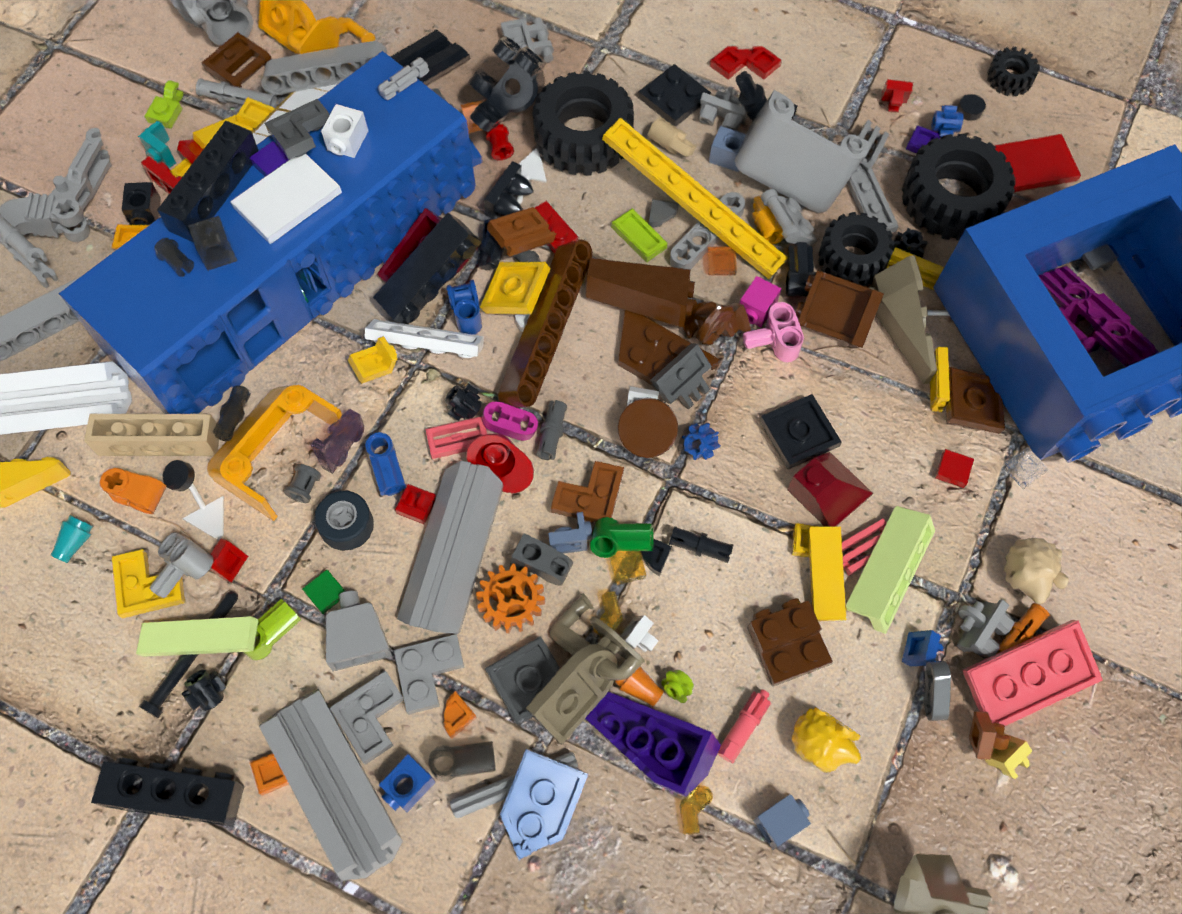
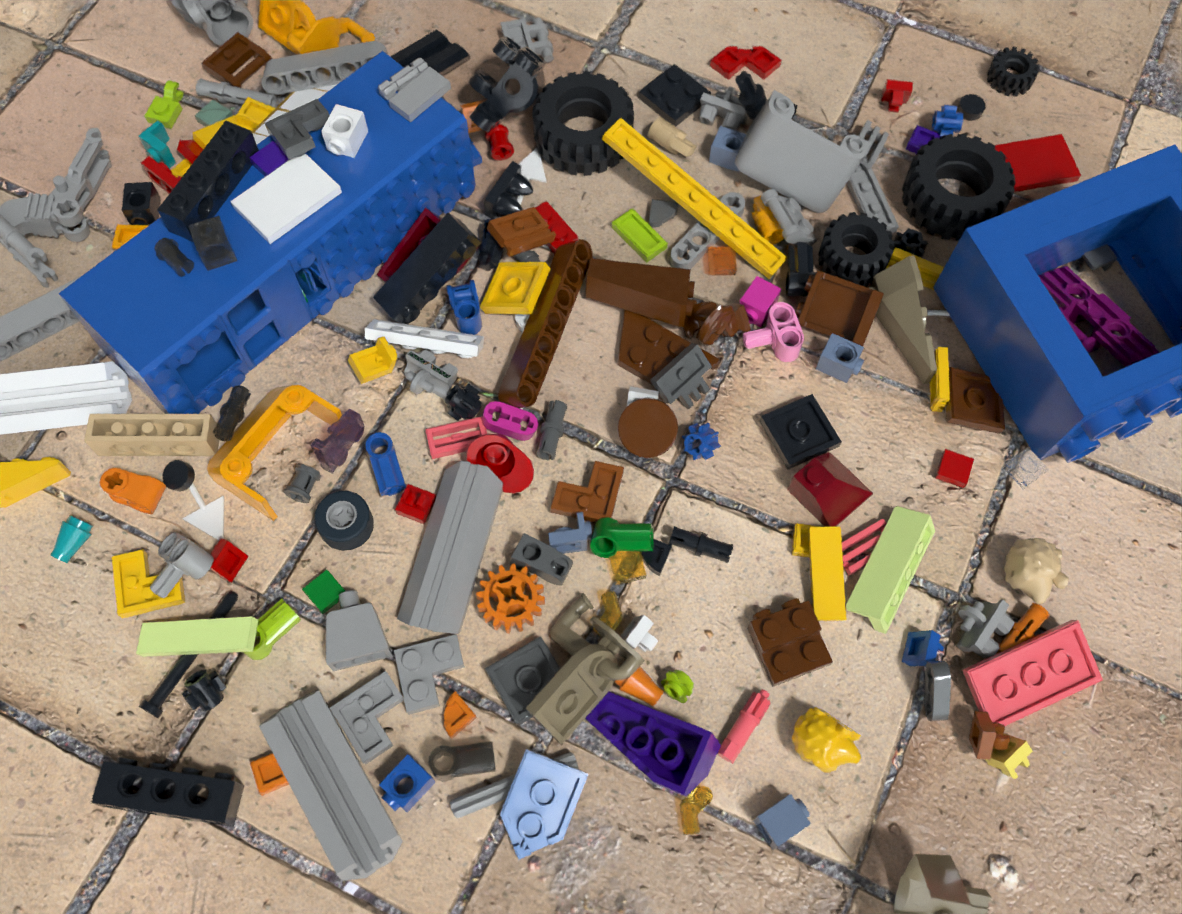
(212, 113): none -> sand green tile
(420, 94): none -> light grey tile
(428, 376): none -> light grey hips
(840, 348): none -> sand blue brick

